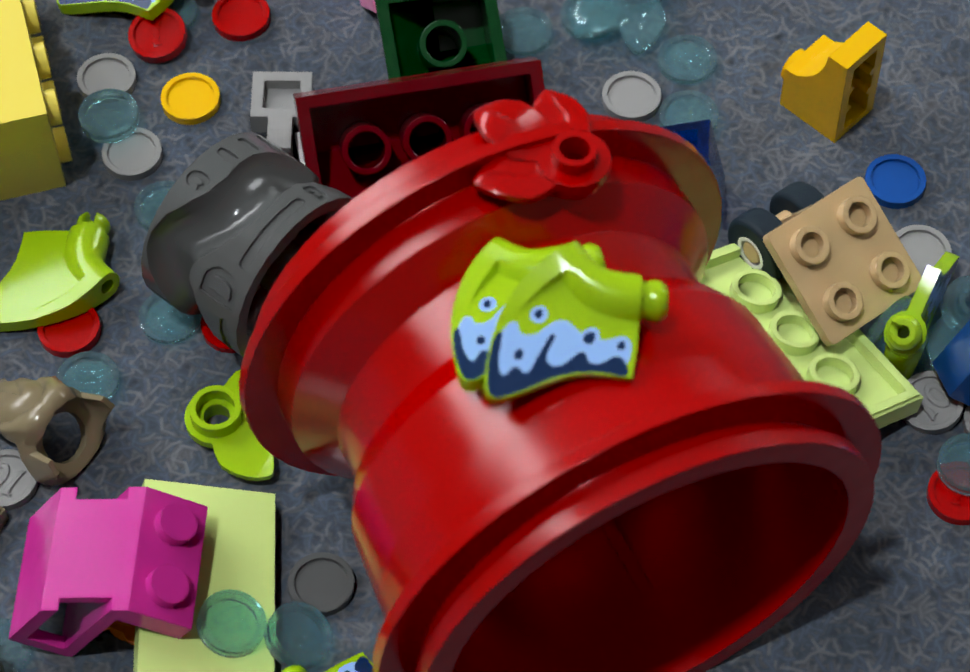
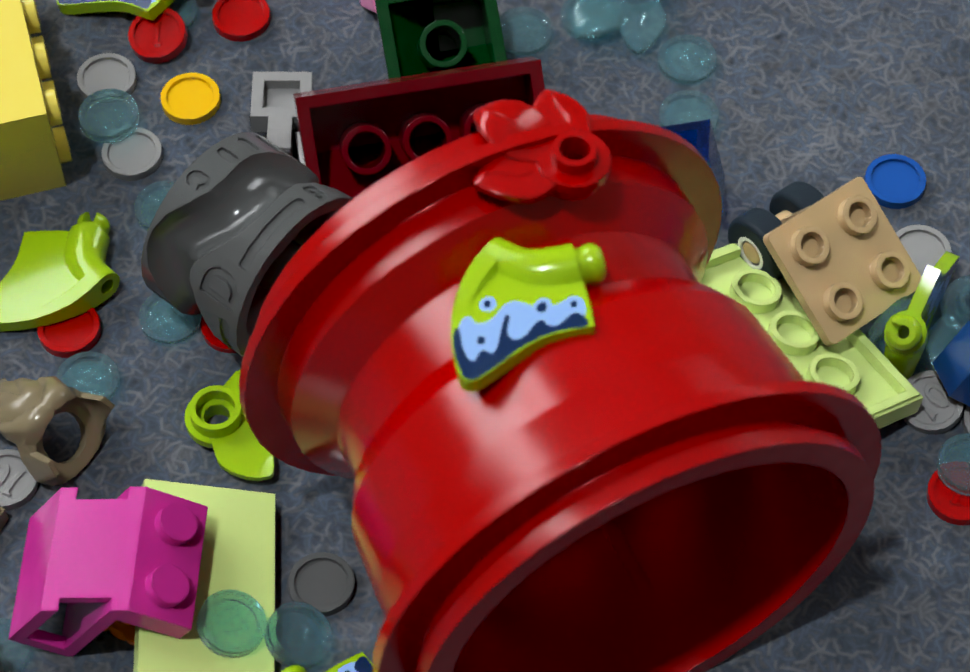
(569, 325): lime arm -> none
(631, 96): light grey piece -> none
(834, 81): yellow arch -> none

